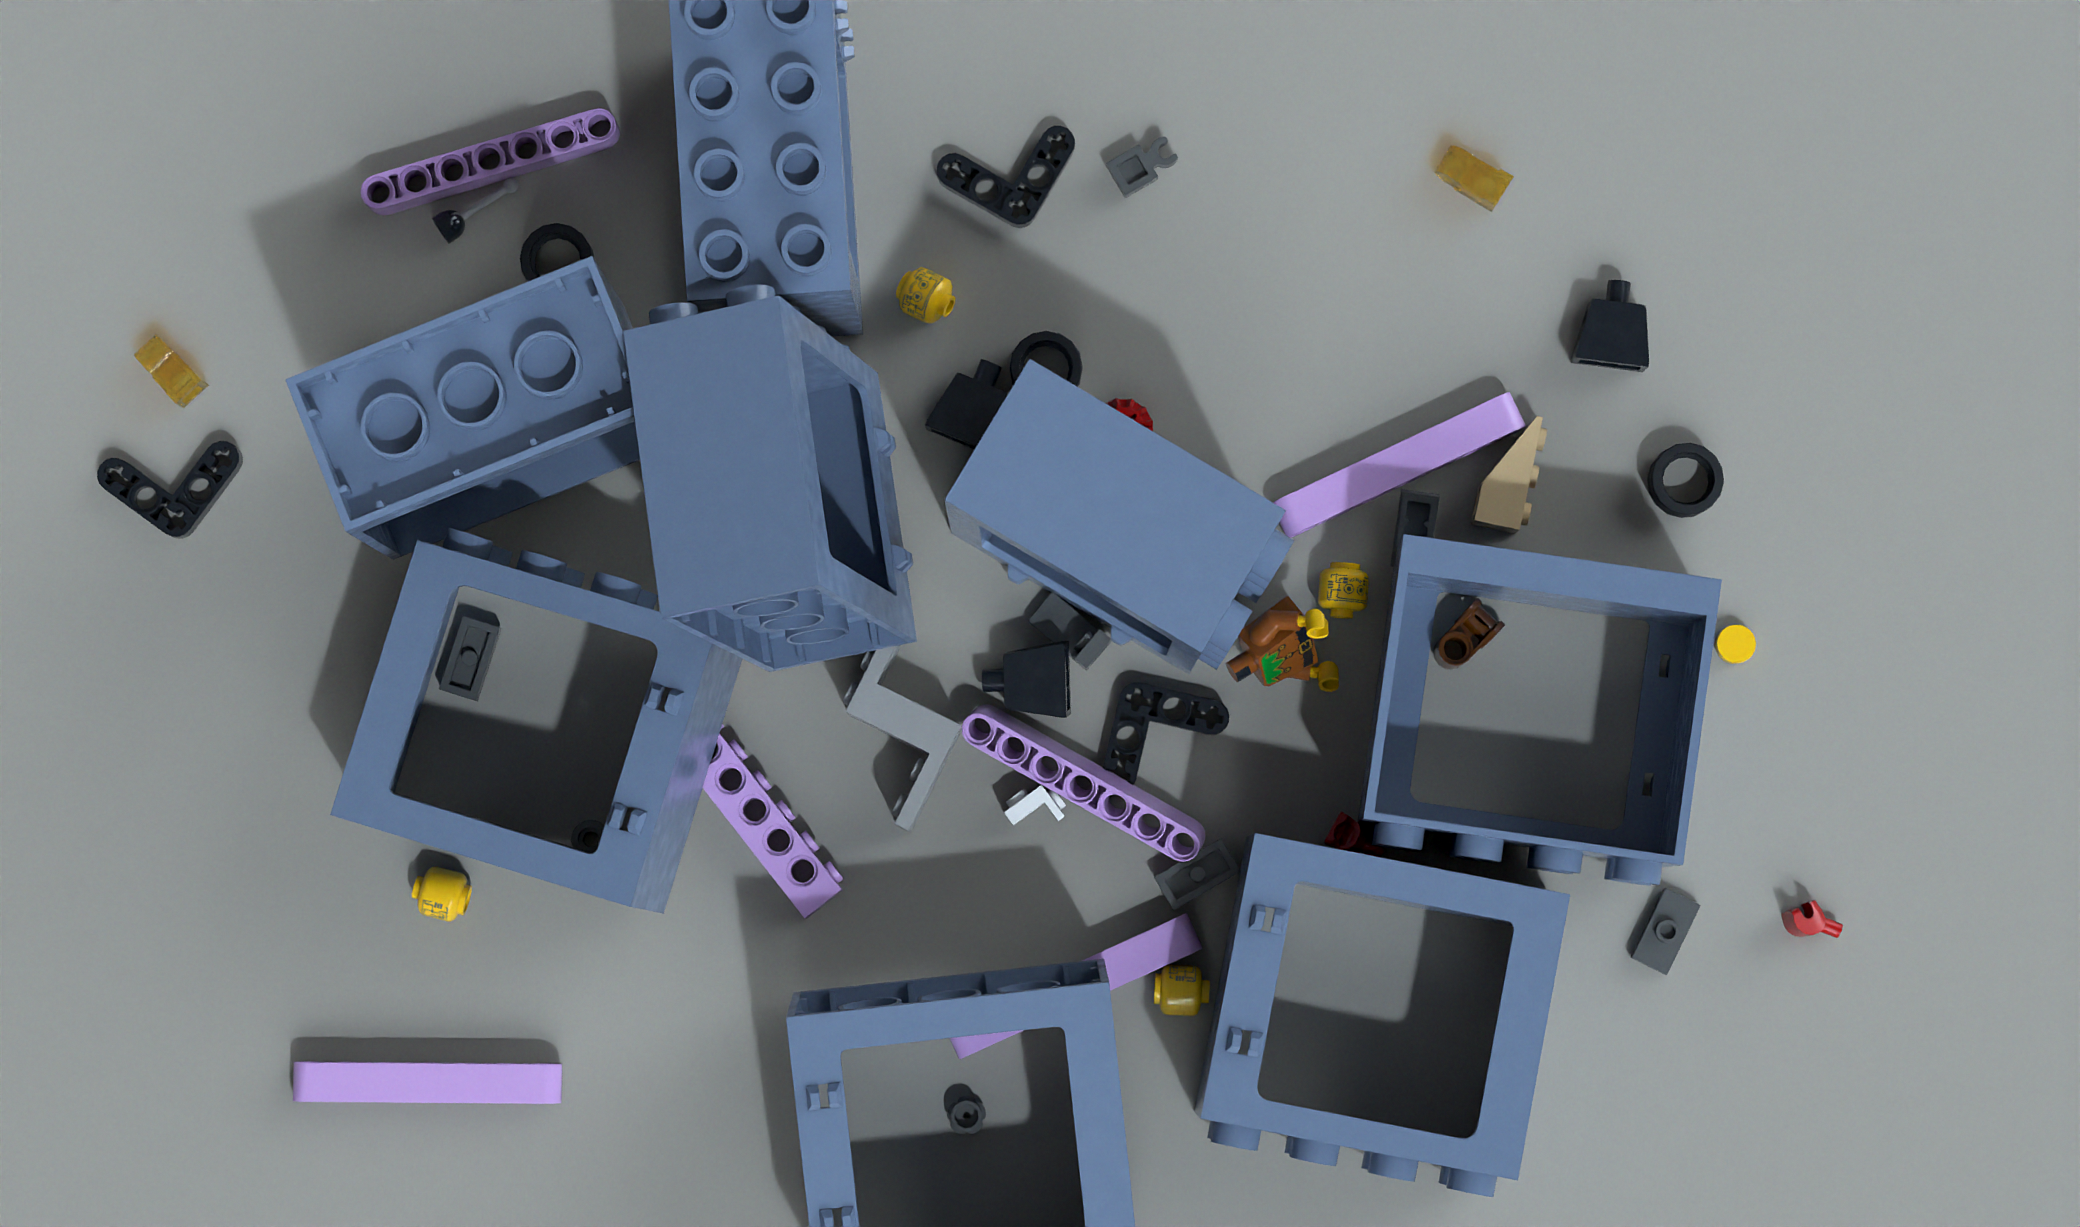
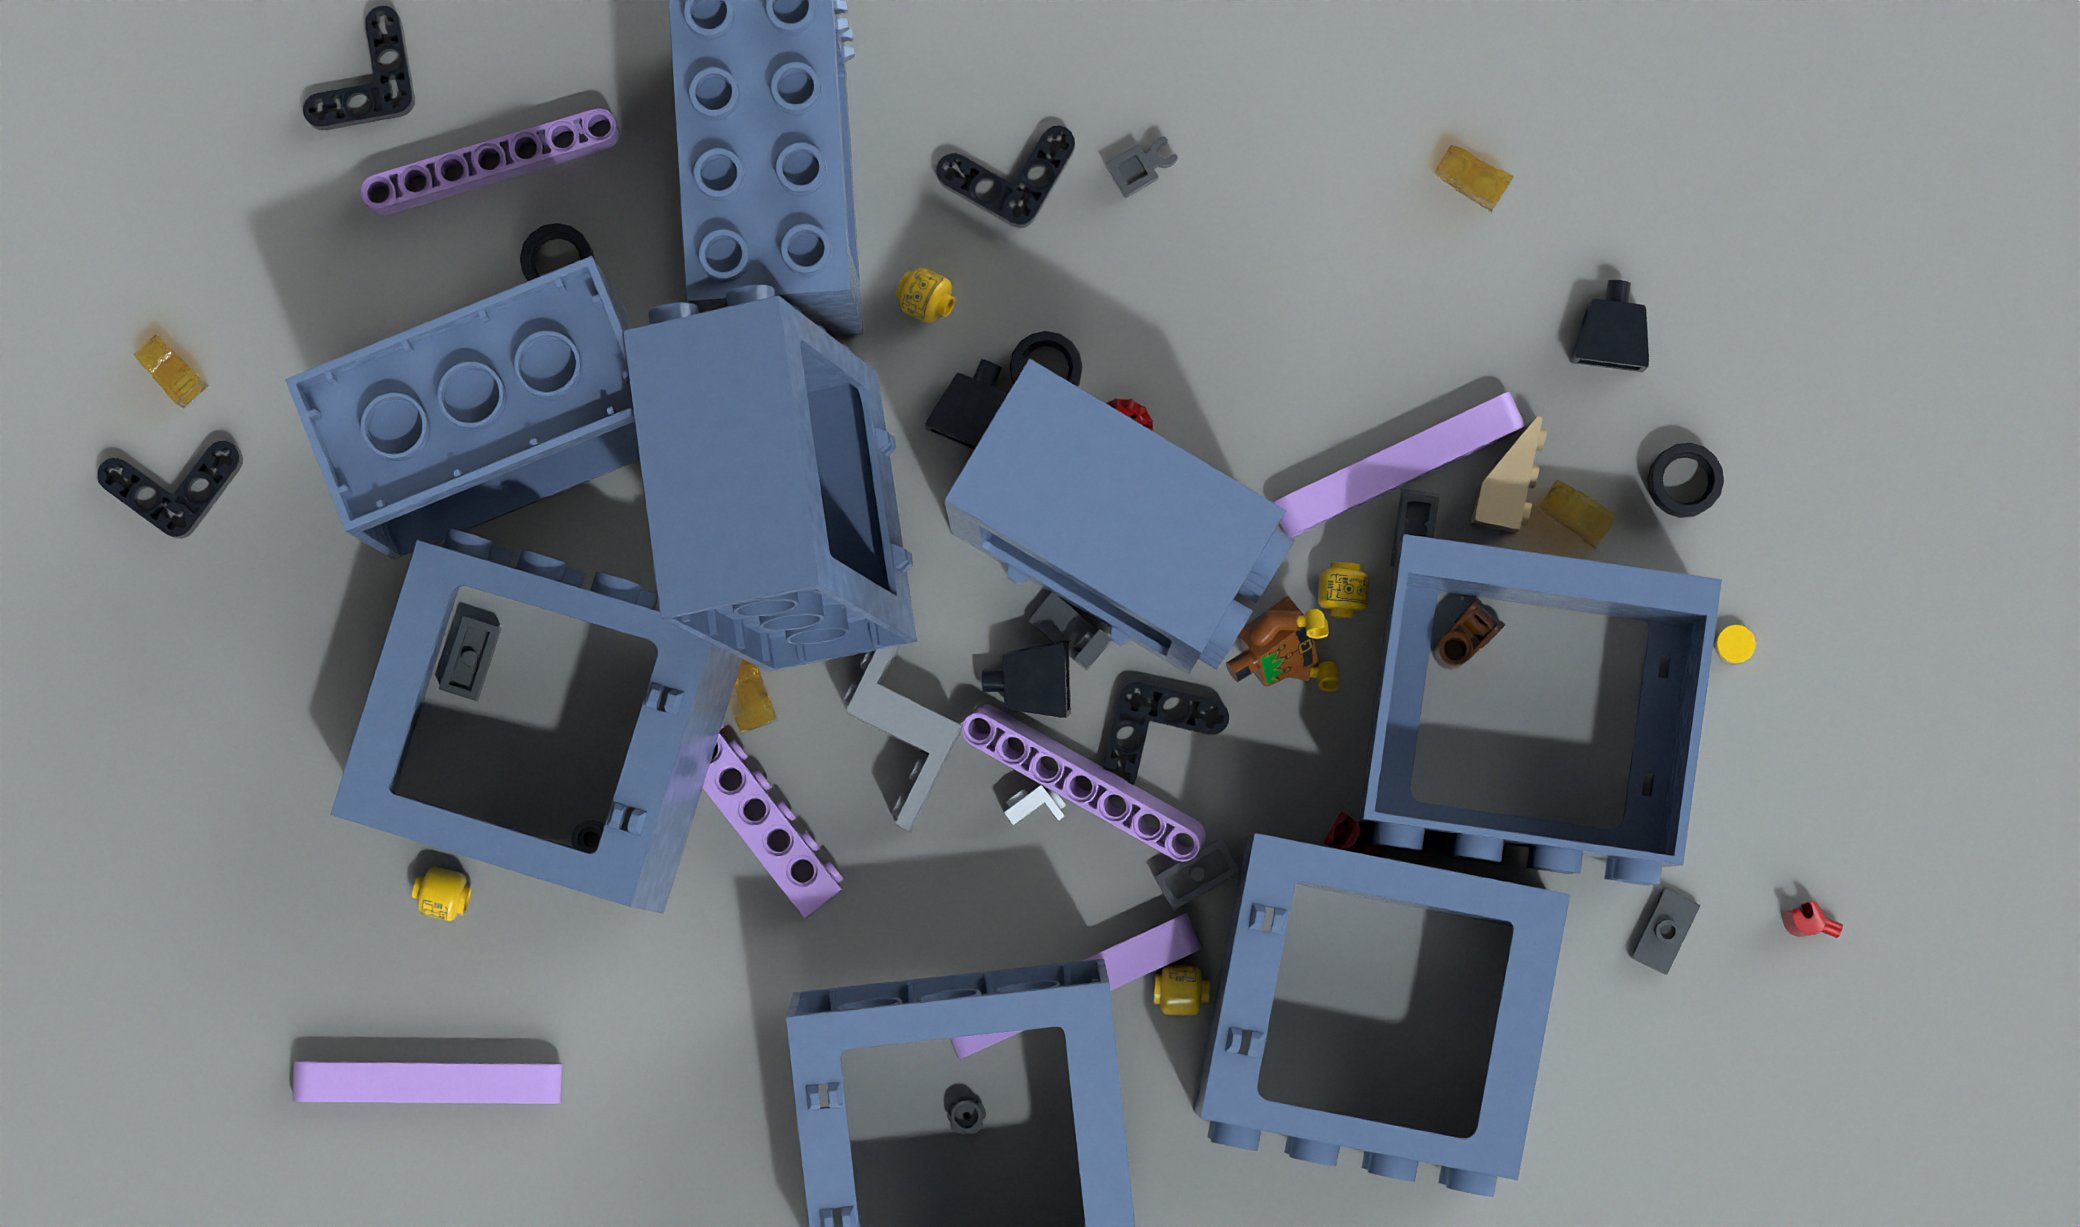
(376, 92): none -> black beam
(452, 223): hinge -> none
(753, 699): none -> clear yellow leg
(1578, 512): none -> clear yellow leg

